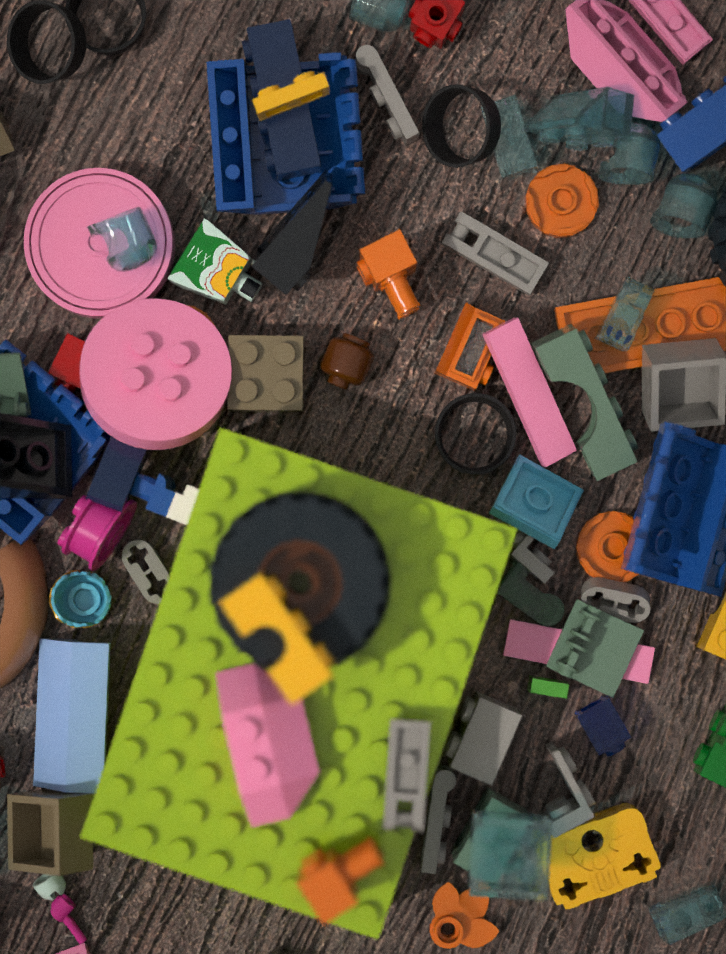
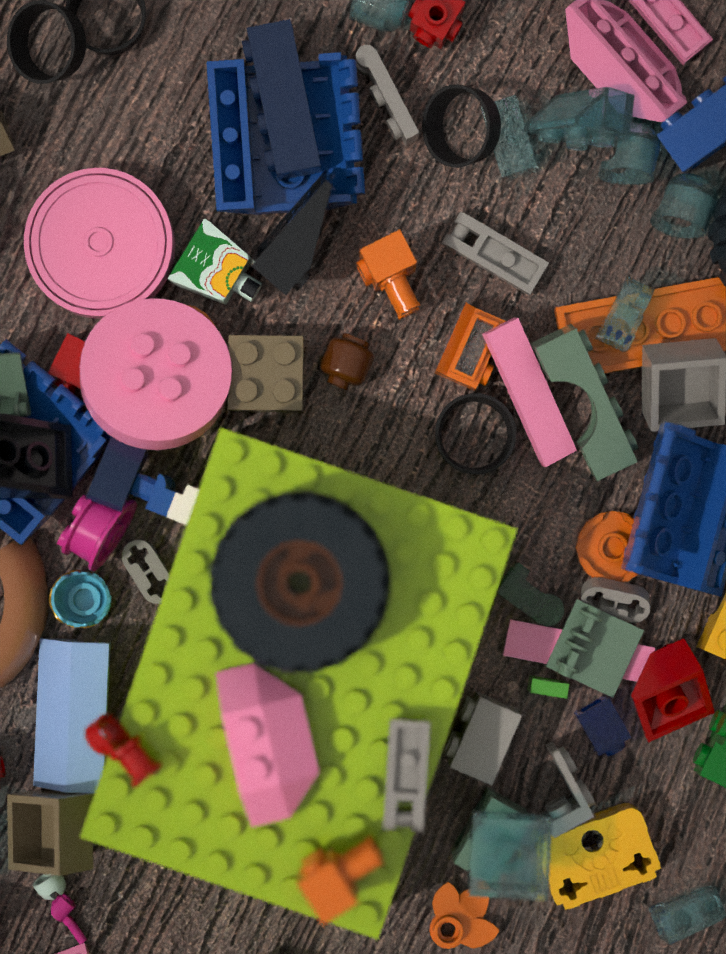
(121, 748): none -> red connector
(128, 239): clear light blue helmet -> none
(261, 605): yellow arch -> none
(305, 89): yellow plate -> none
(437, 817): light grey plate -> none
(533, 560): light grey bracket -> none
(536, 501): medium azure tile -> none
(561, 200): orange tile -> none
(671, 691): none -> red slope

